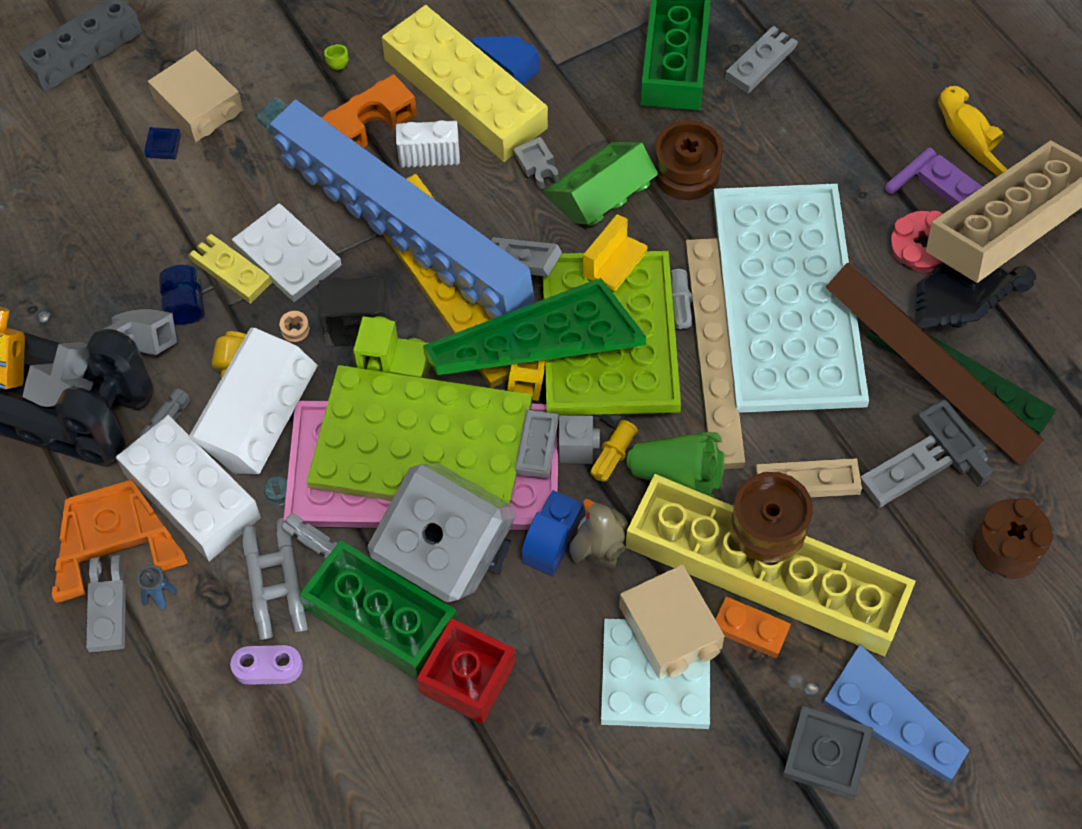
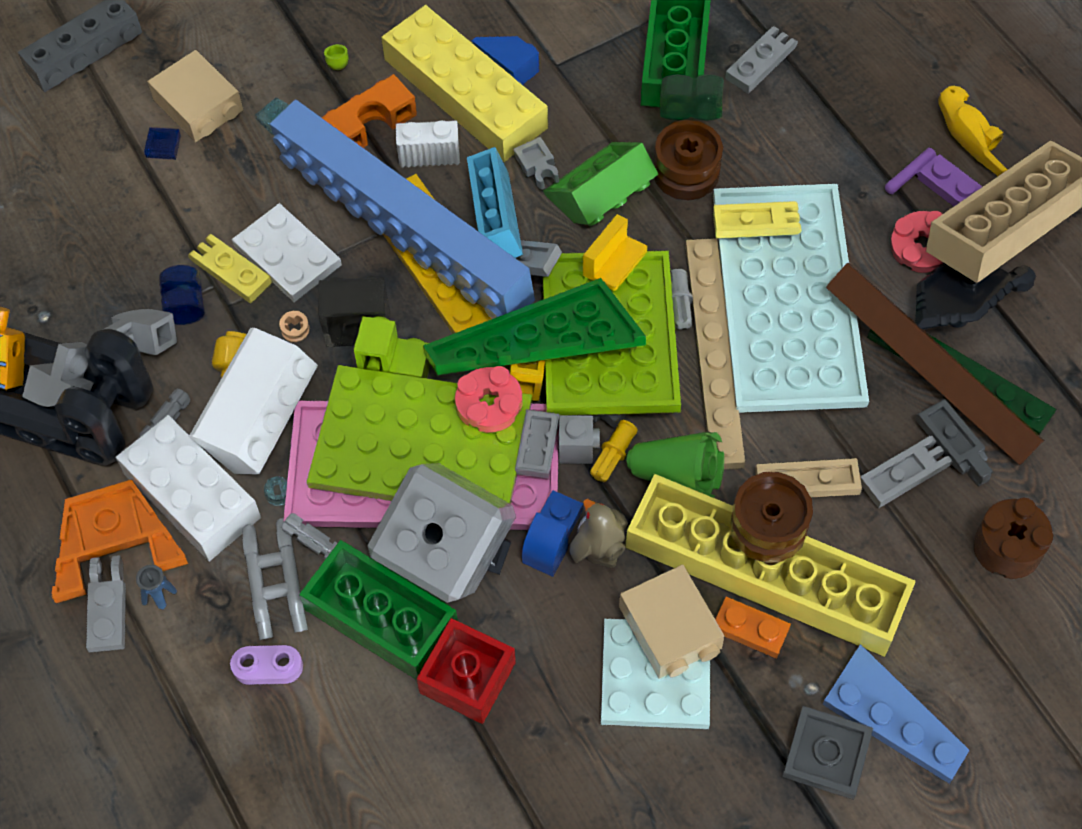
(491, 381): none -> coral plate
(494, 201): none -> medium azure brick
(692, 97): none -> clear green brick
(756, 219): none -> light yellow hinge

